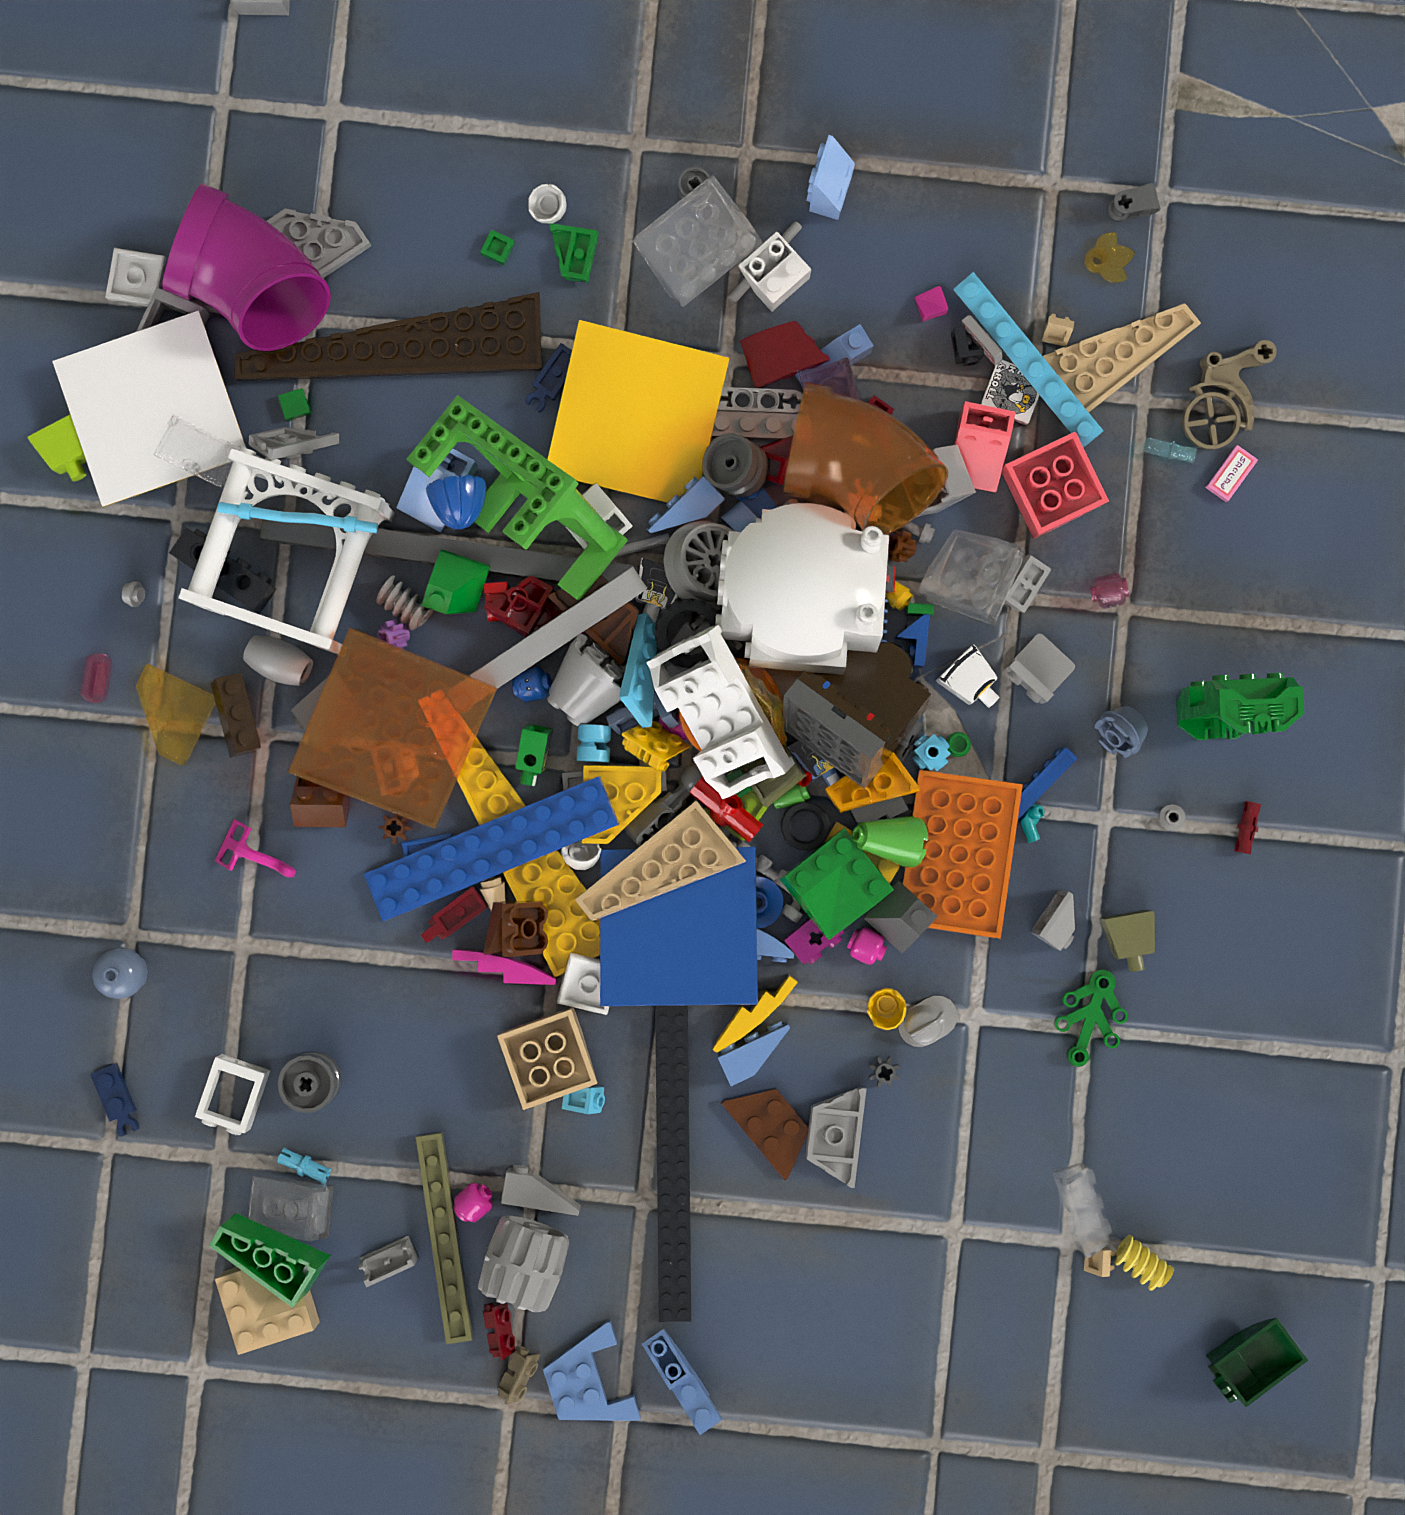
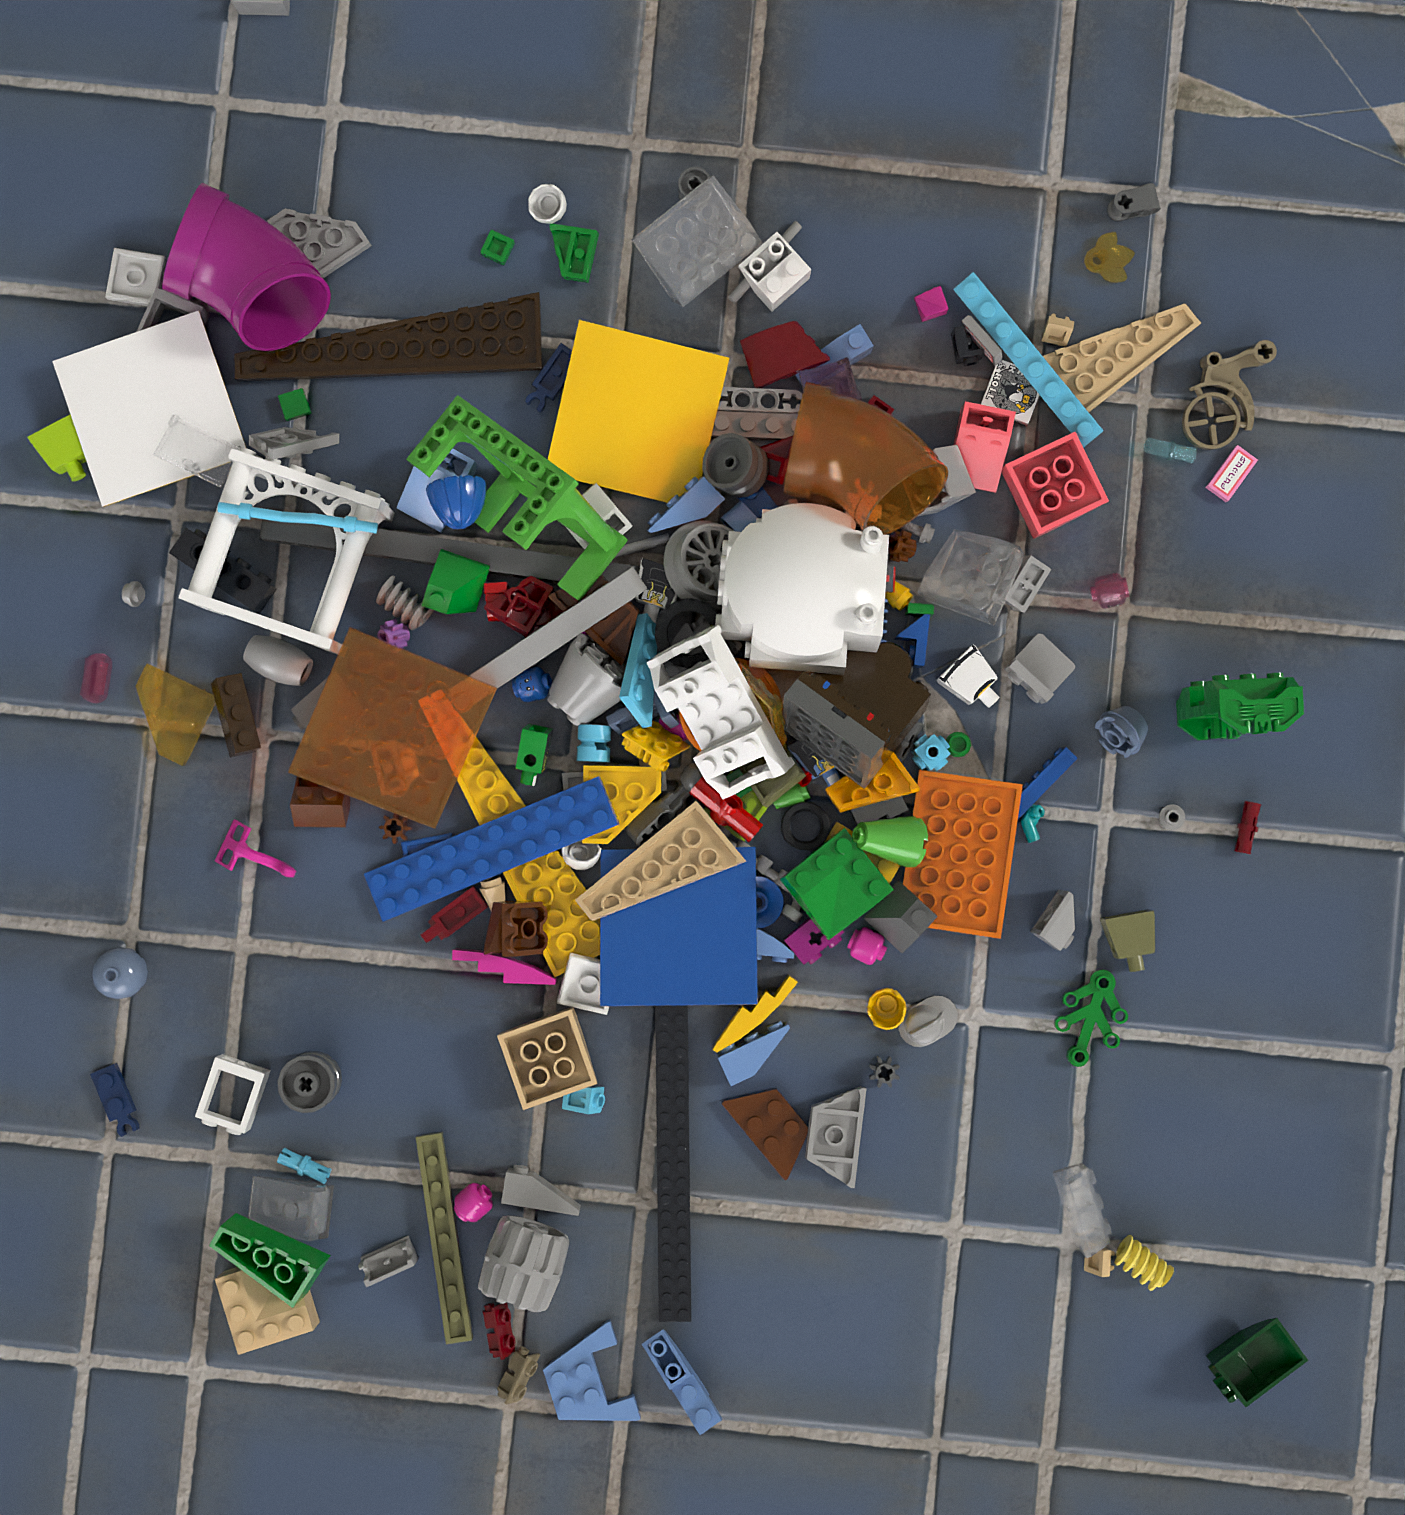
(830, 179): light blue slope -> none

